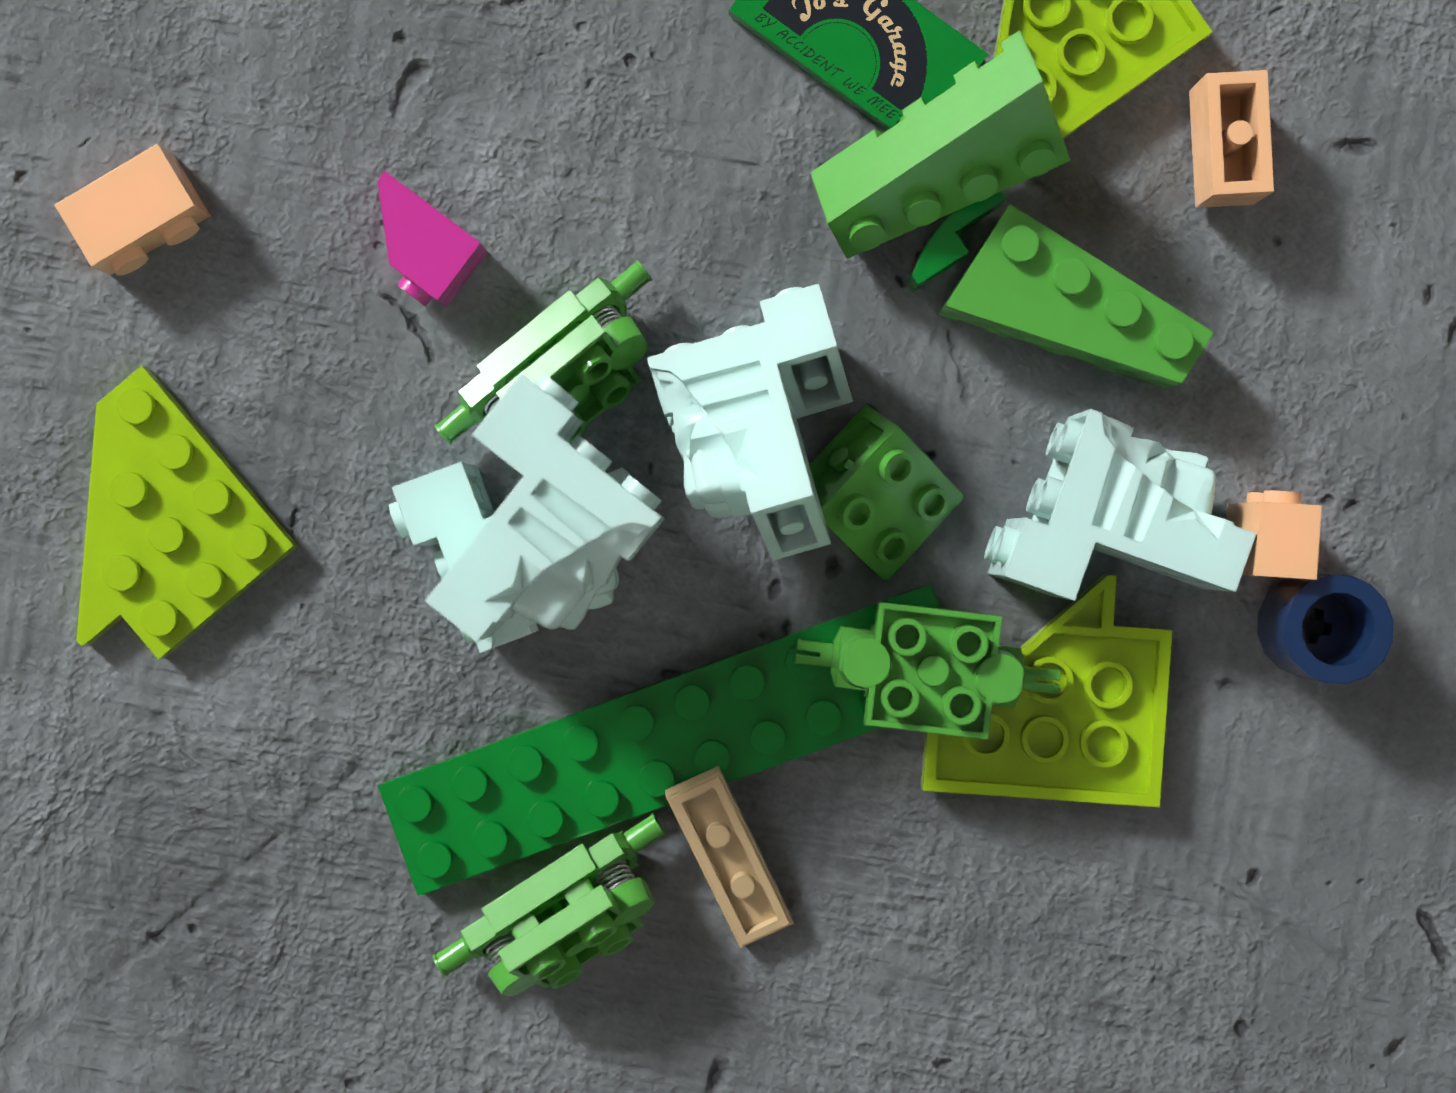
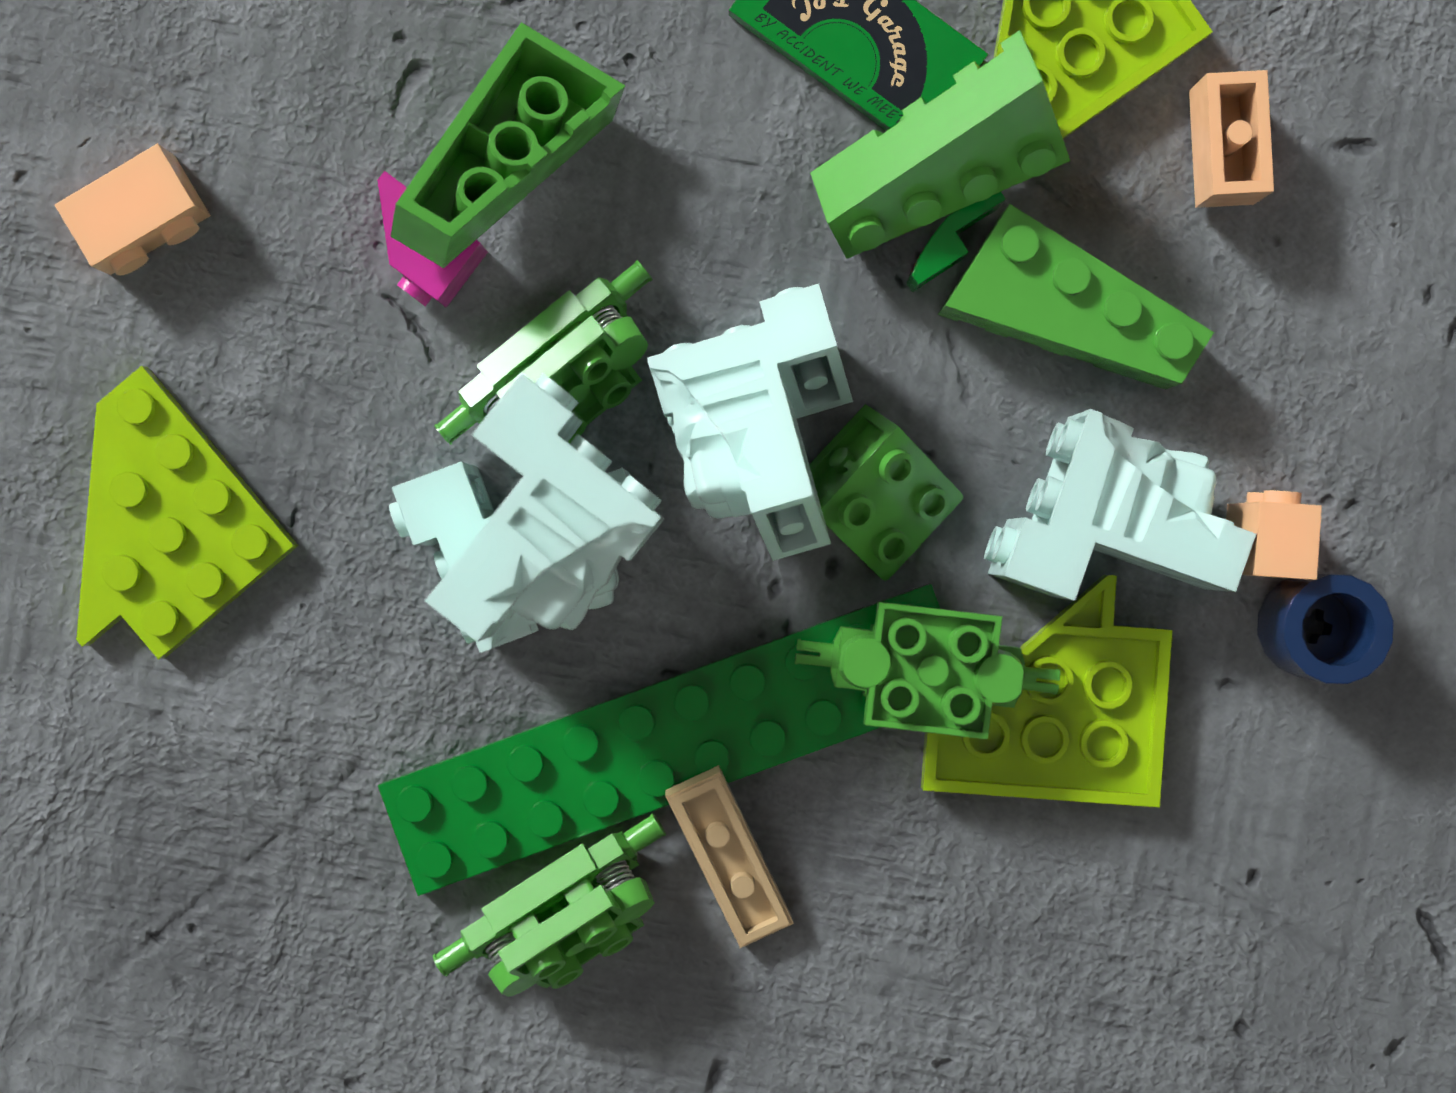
(508, 138): none -> bright green wedge

